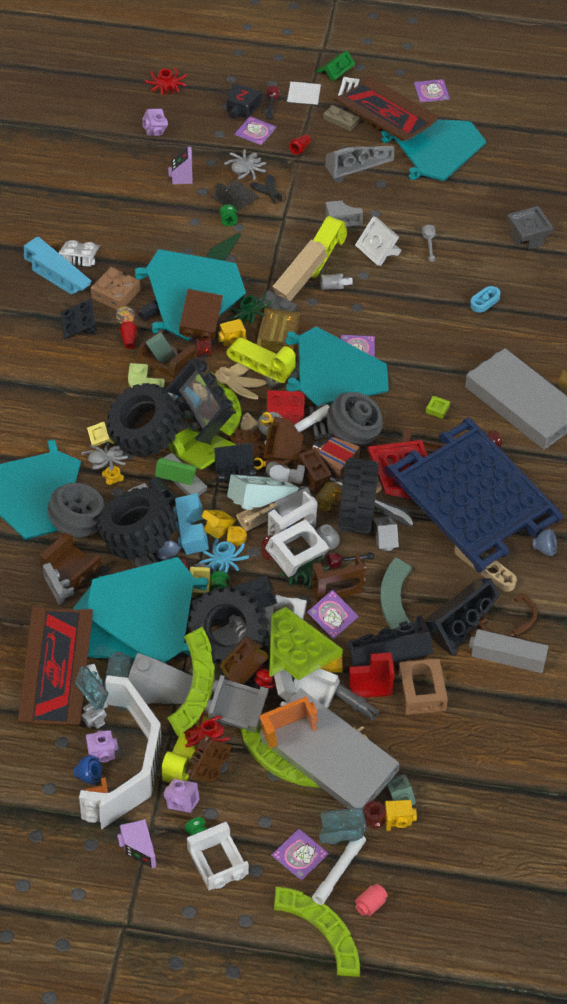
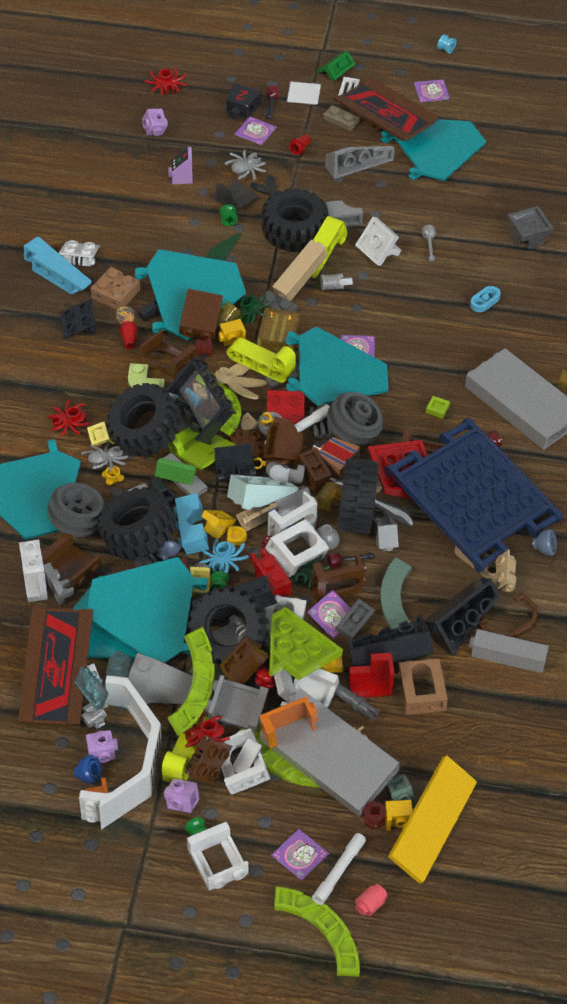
(33, 570): none -> white panel
(72, 416): none -> red animal
(137, 842): lavender slope -> none
(160, 348): sand green tile -> none
(228, 313): none -> clear yellow brick
(246, 756): none -> white sticker
(246, 778): none -> white panel
(269, 566): none -> red hinge
(288, 205): none -> black tyre
(342, 825): clear light blue bracket -> none
(355, 619): none -> dark grey plate
(432, 819): none -> yellow tile
(446, 44): none -> medium azure wheel
(504, 571): none -> tan hinge

